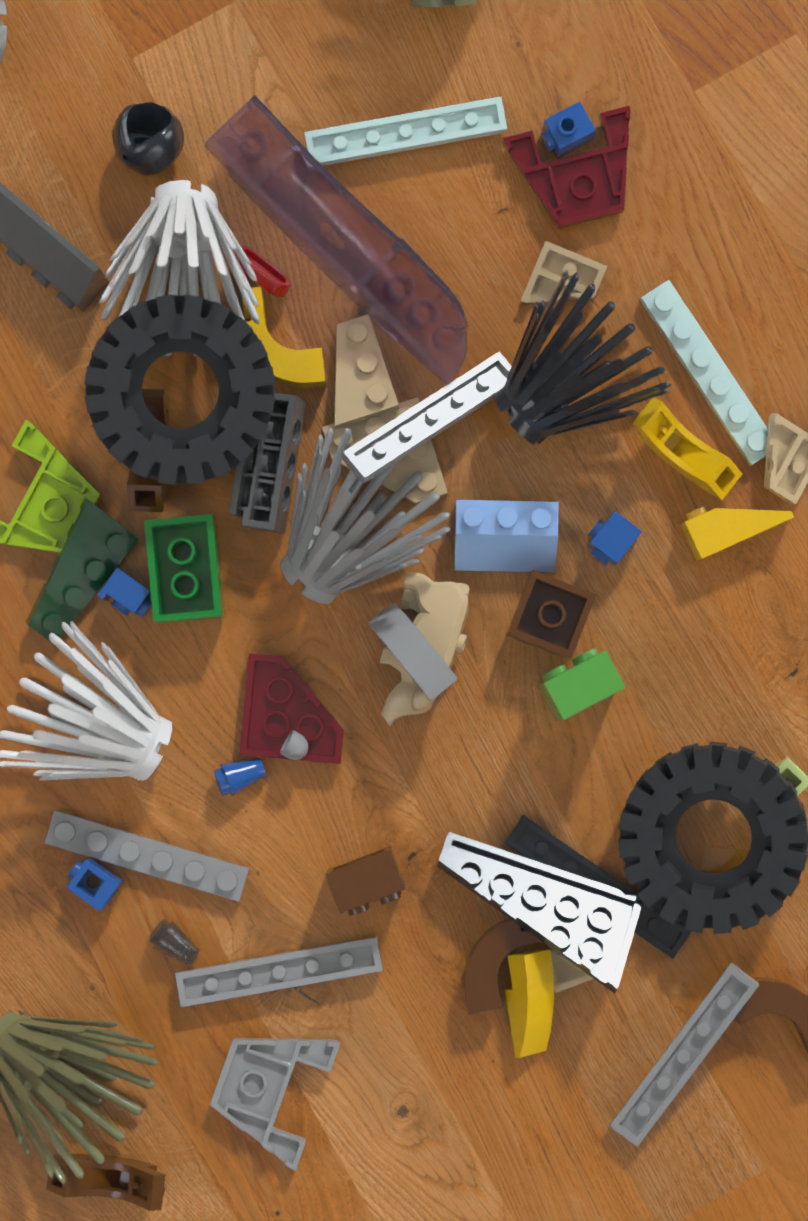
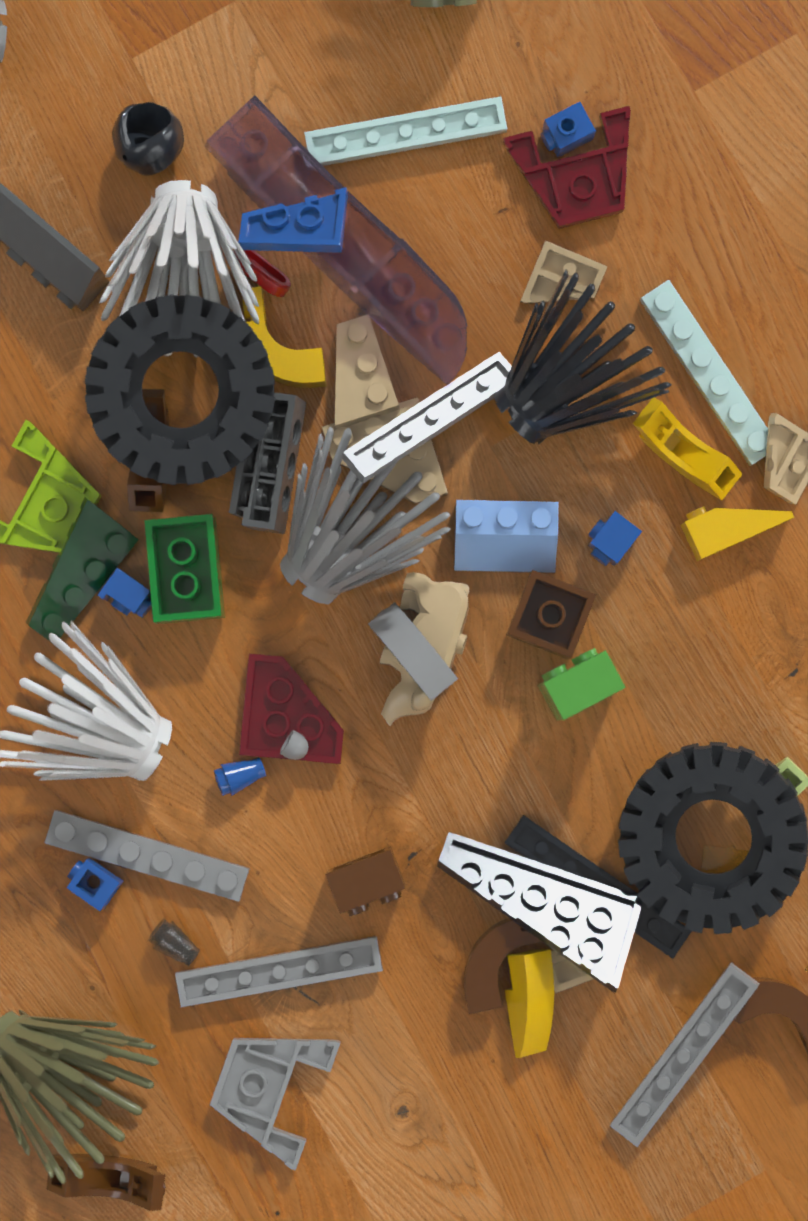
(301, 227): none -> blue wing

